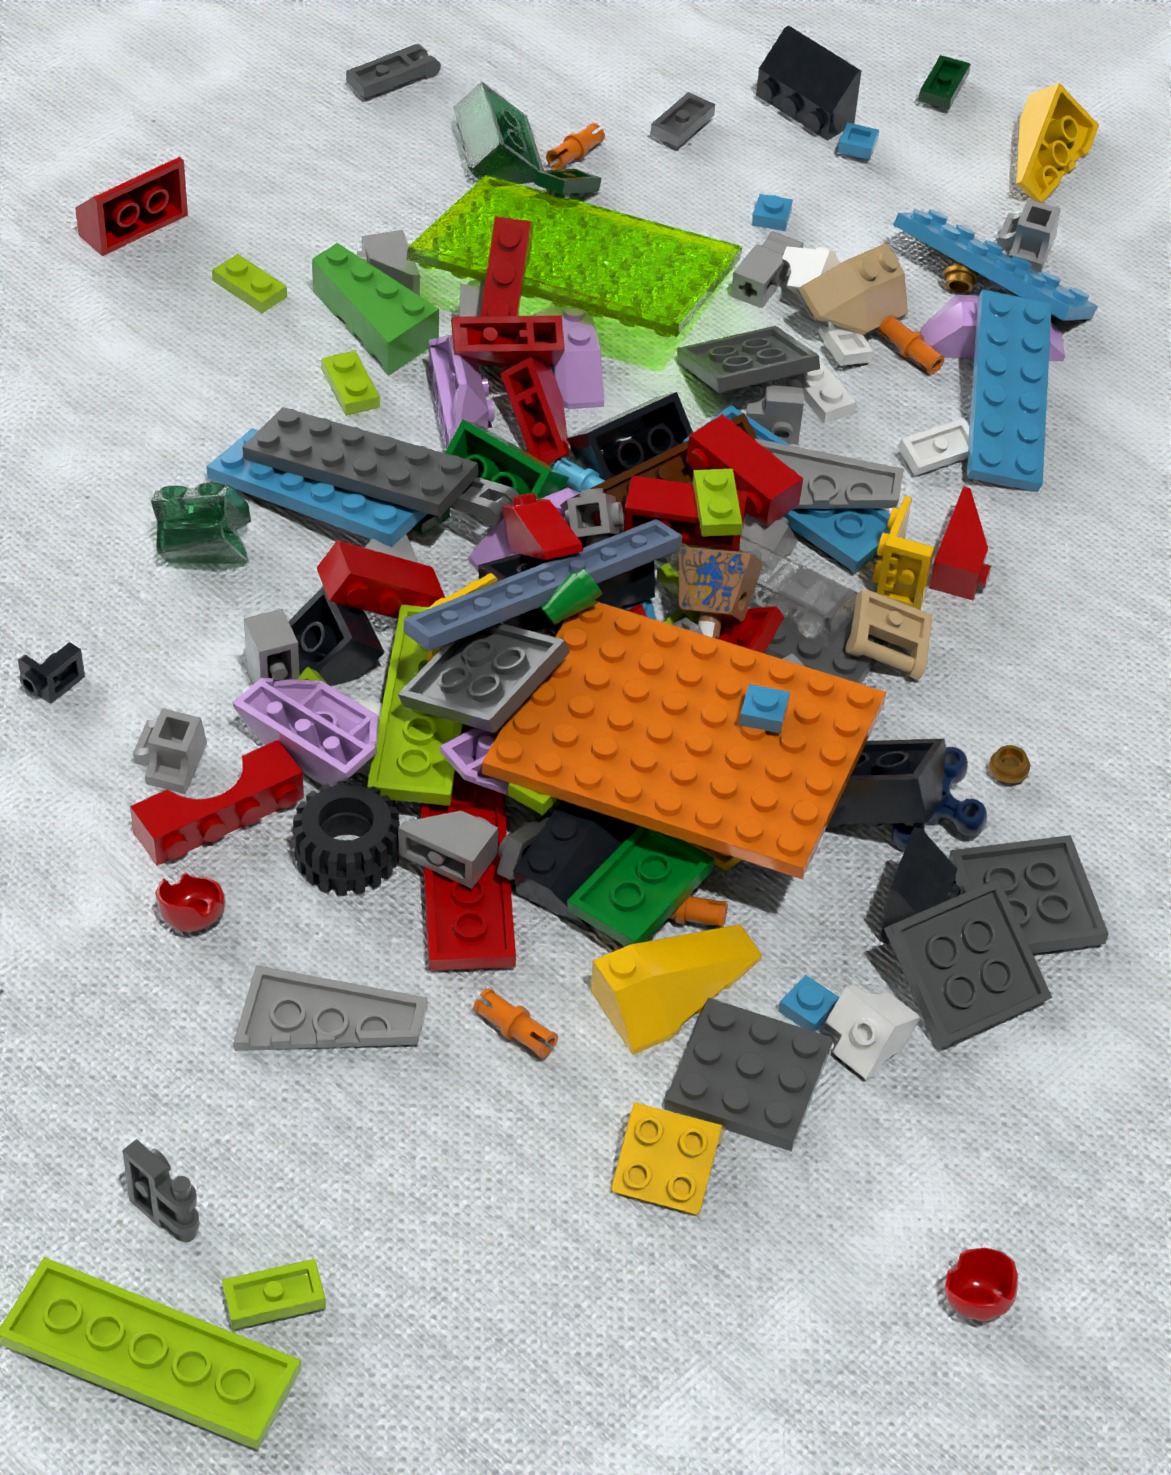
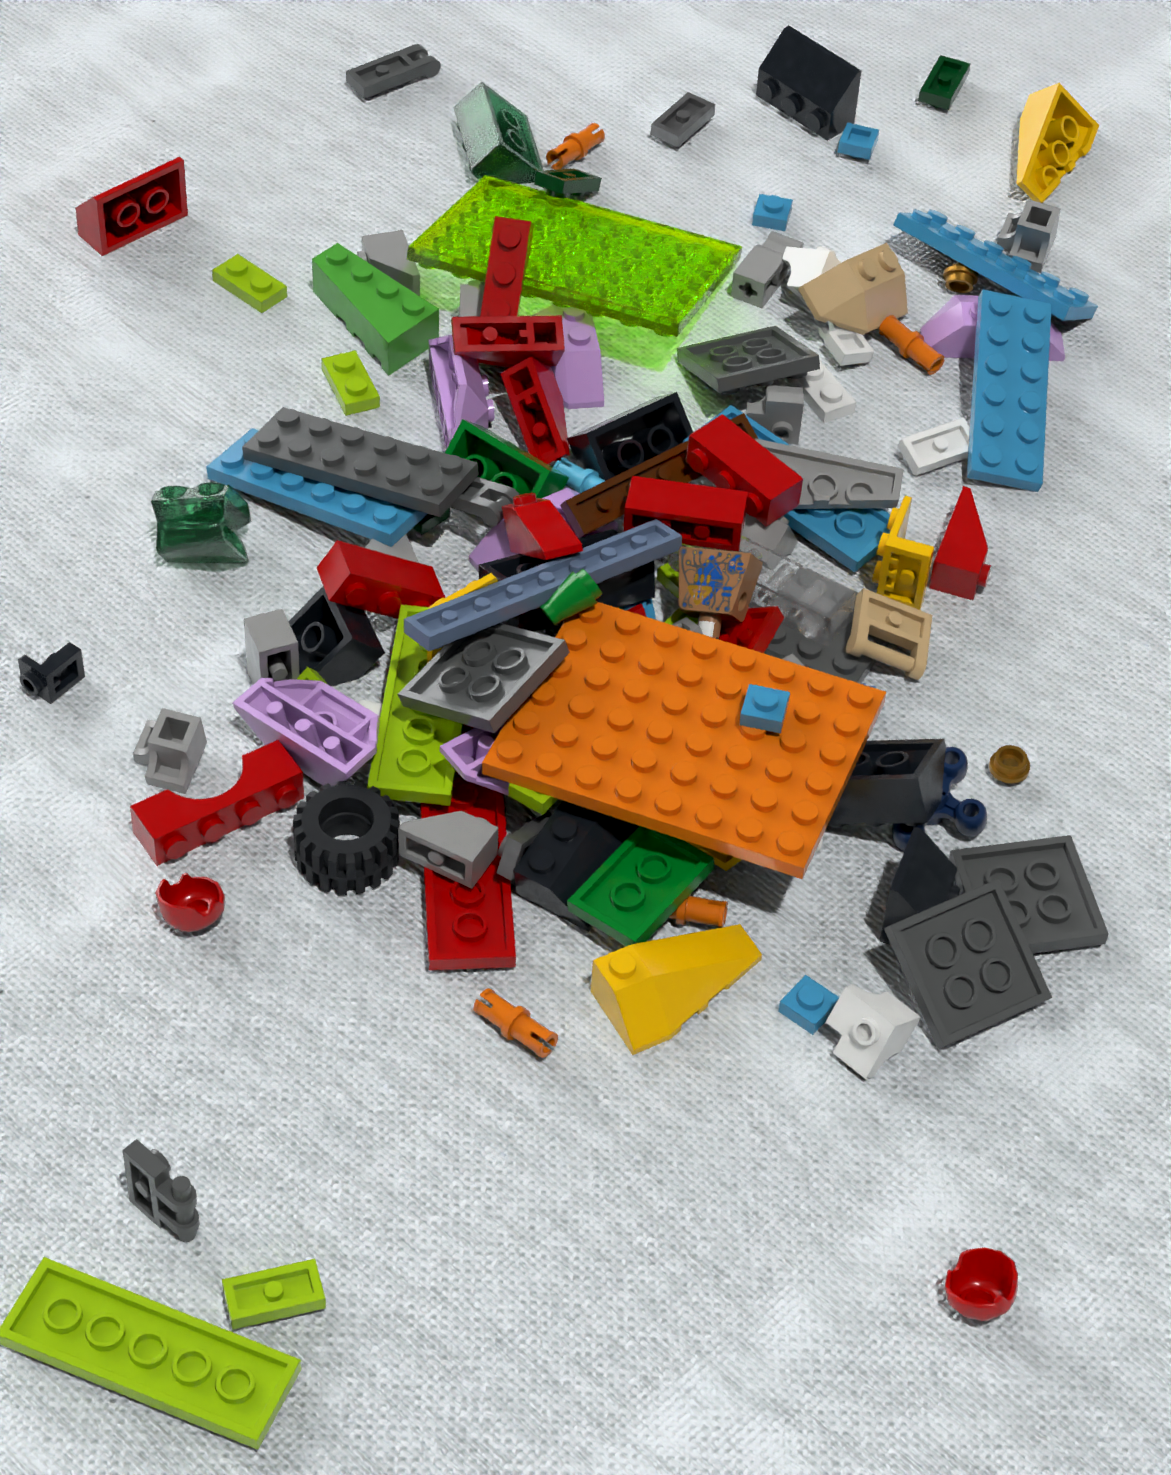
(319, 1012): light grey wing -> none
(582, 510): light grey brick -> none
(667, 1158): yellow bracket -> none
(717, 502): lime plate -> none
(749, 1073): dark grey plate -> none

